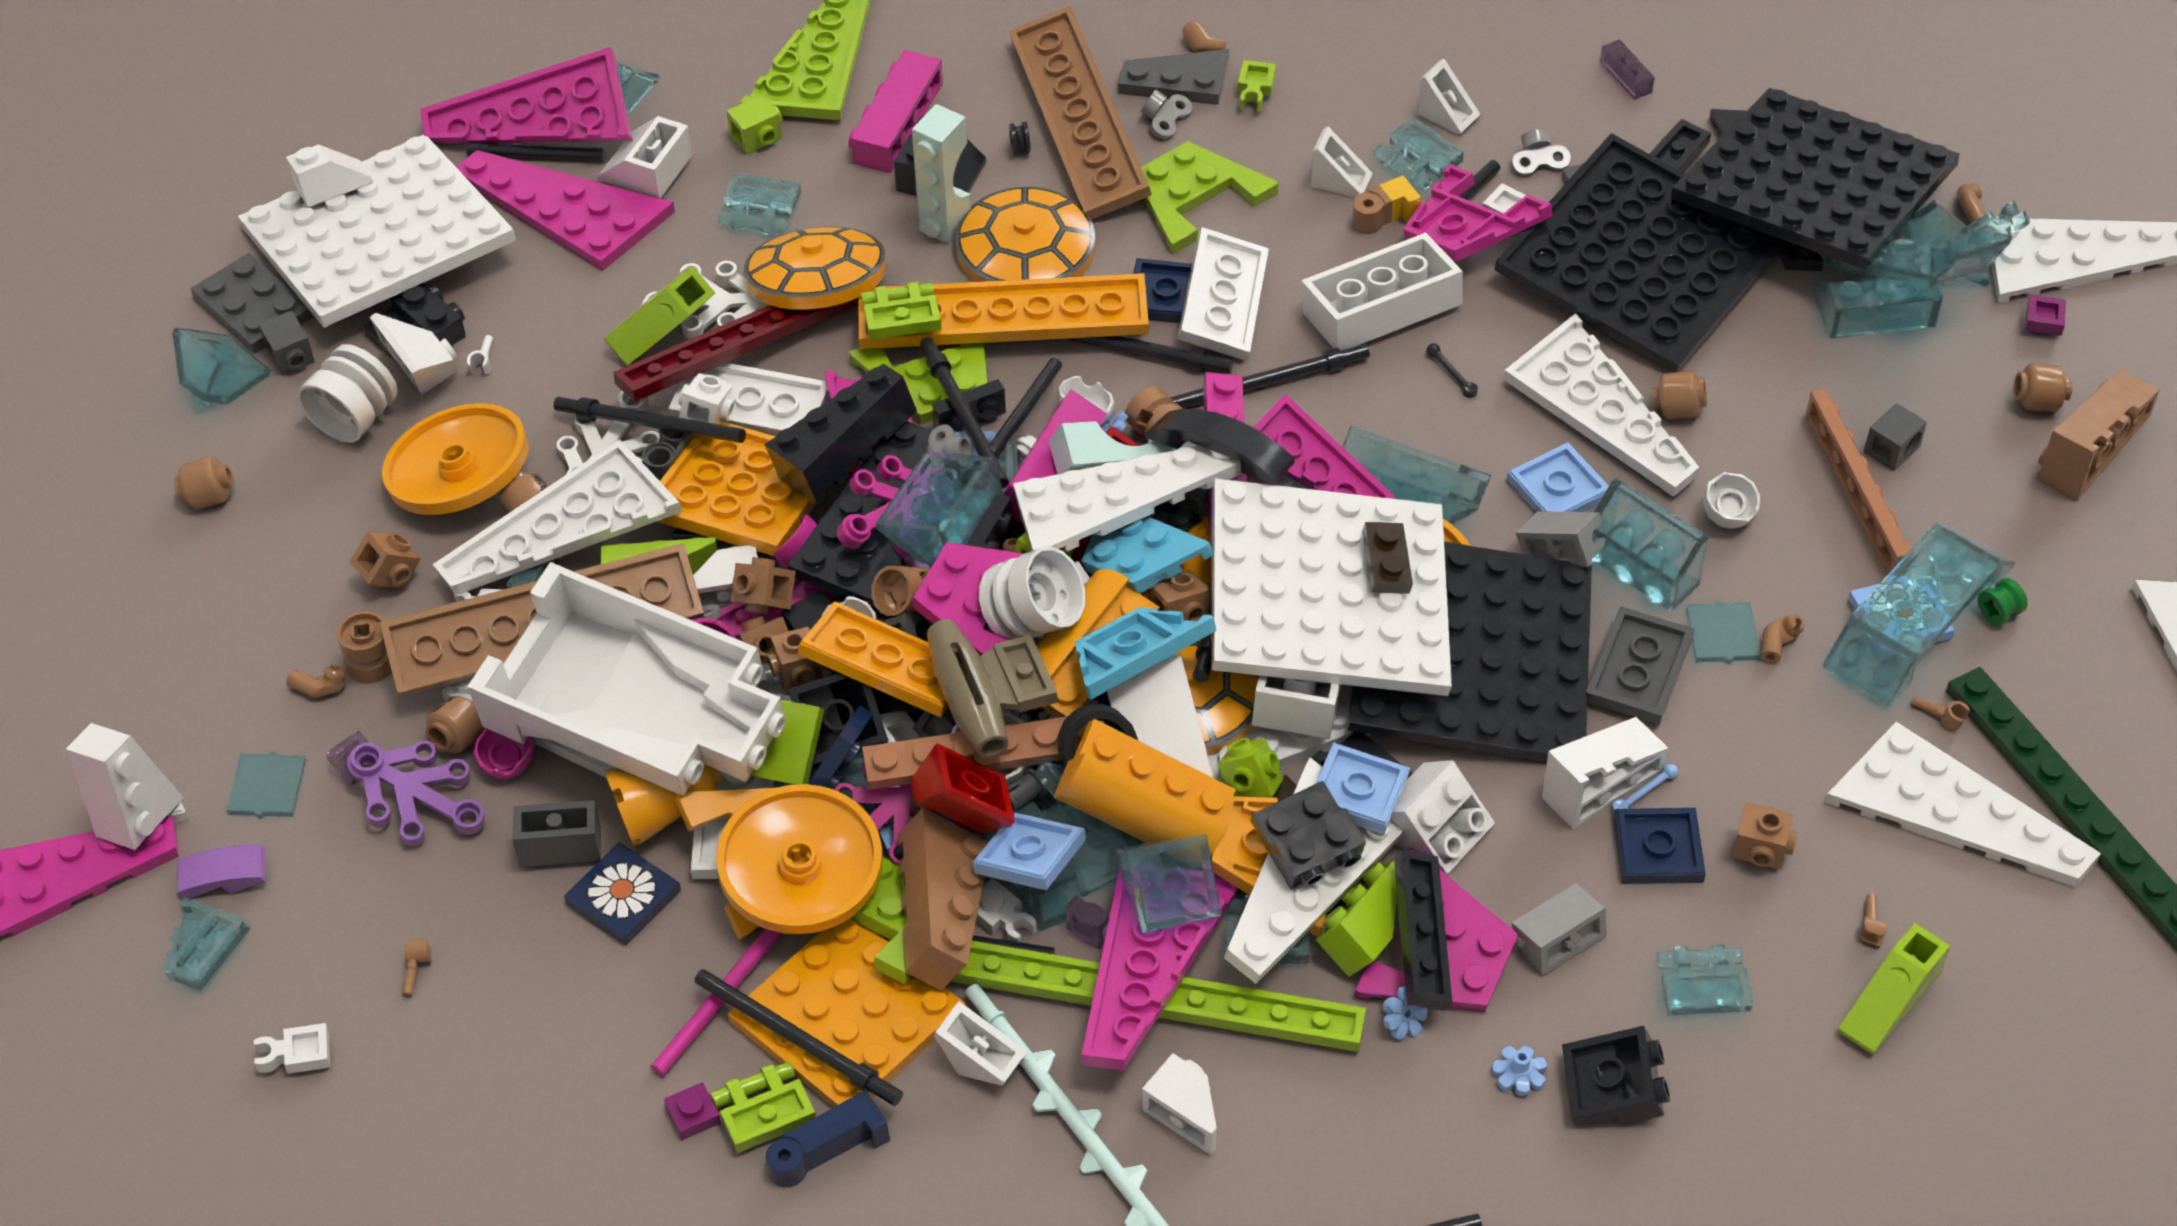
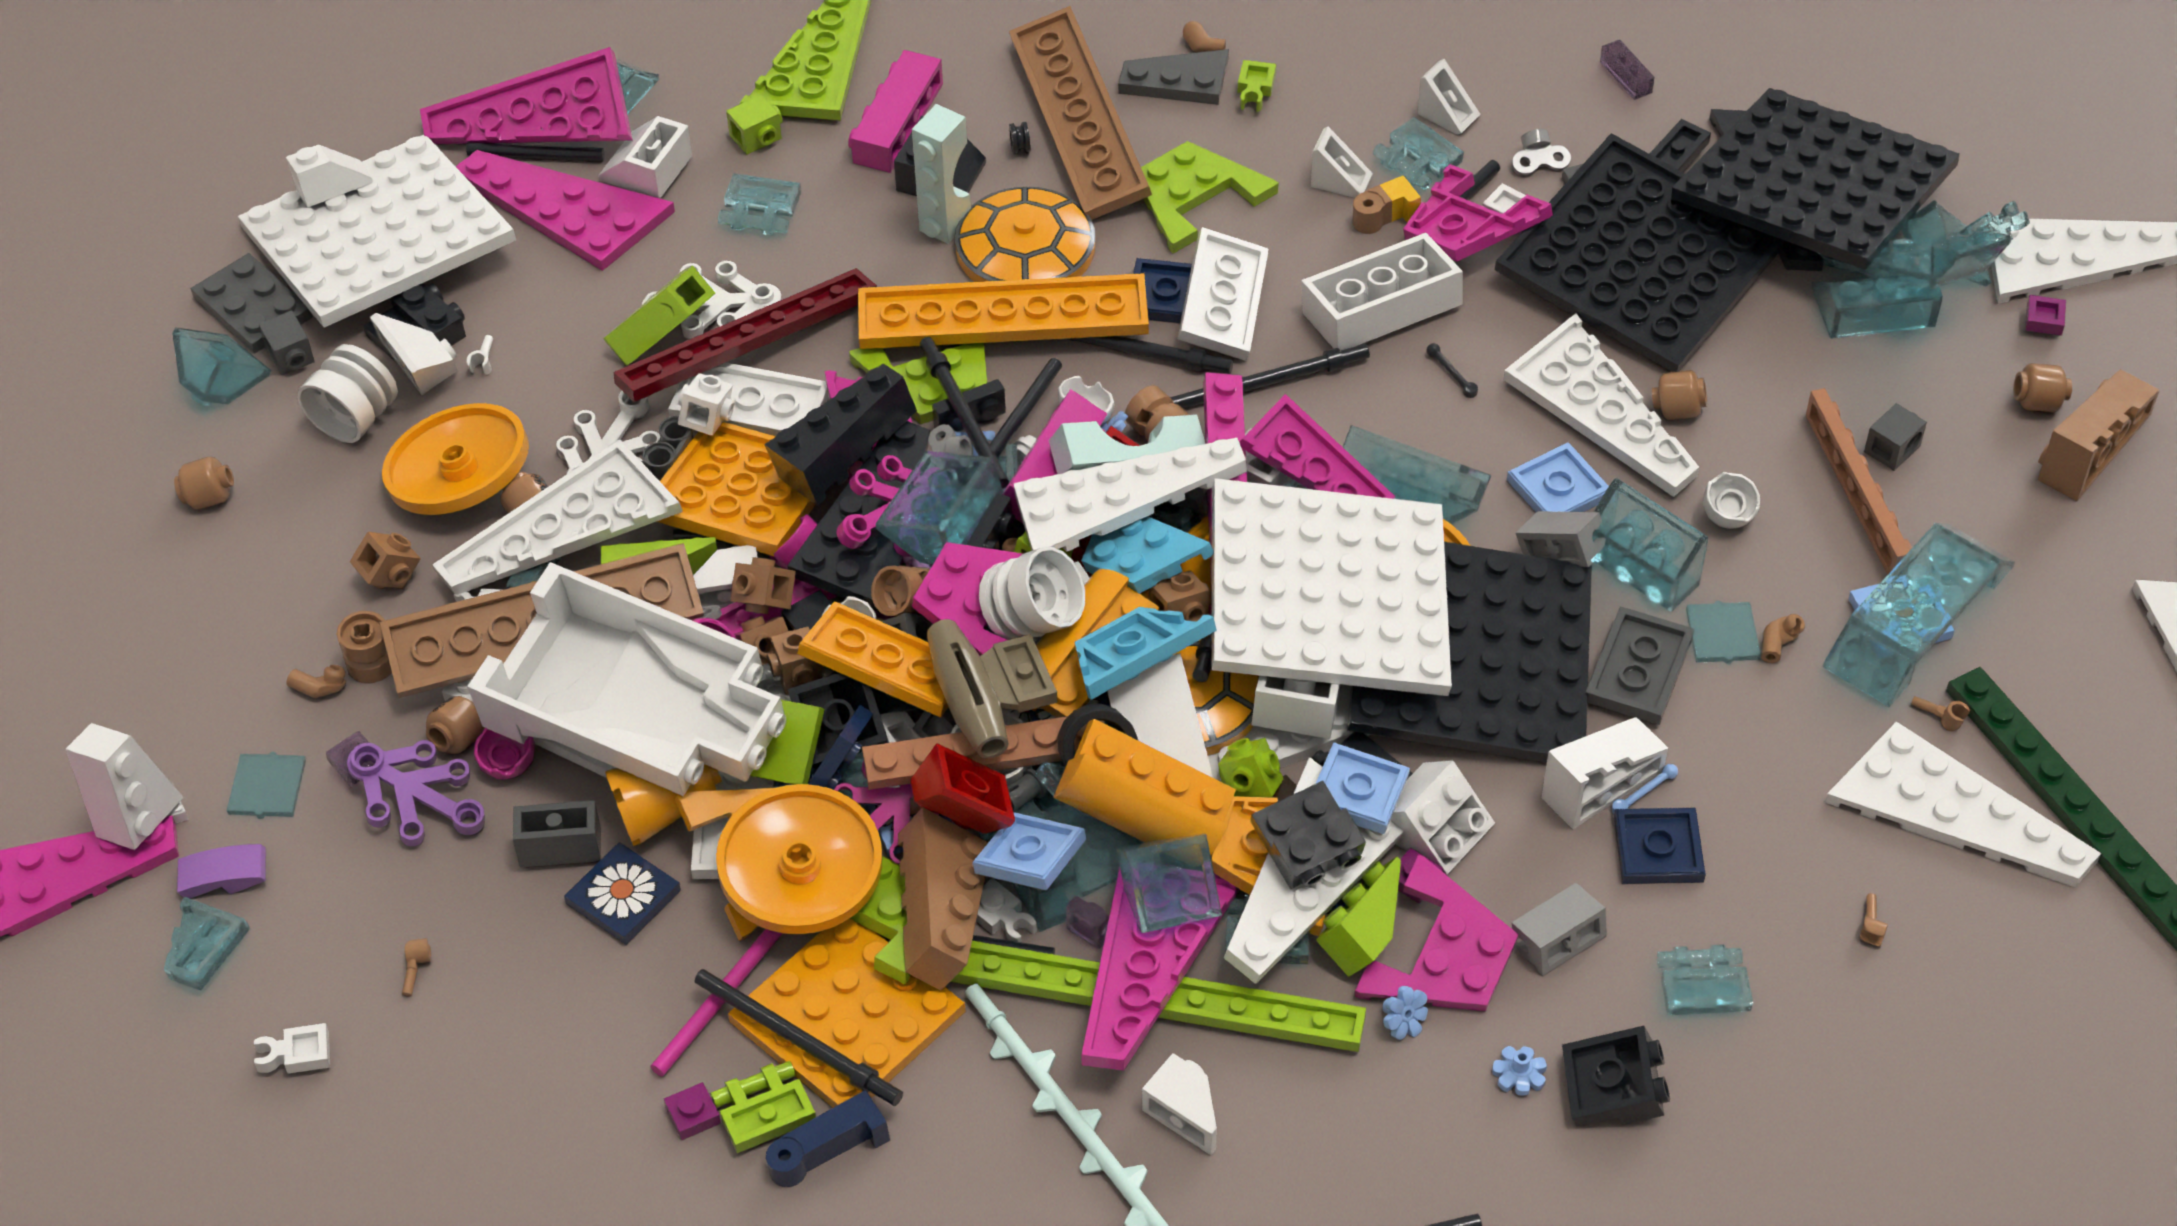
(591, 409): black bar -> none
(815, 267): light orange dish -> none
(901, 310): lime plate -> none
(977, 1047): white slope -> none
(1165, 113): light grey piece -> none
(1257, 453): black slope -> none
(1387, 557): dark brown plate -> none
(1422, 930): black plate -> none
(1764, 836): medium nougat brick -> none
(1895, 988): lime slope -> none
(1969, 200): medium nougat arm -> none
(2002, 601): green wheel -> none

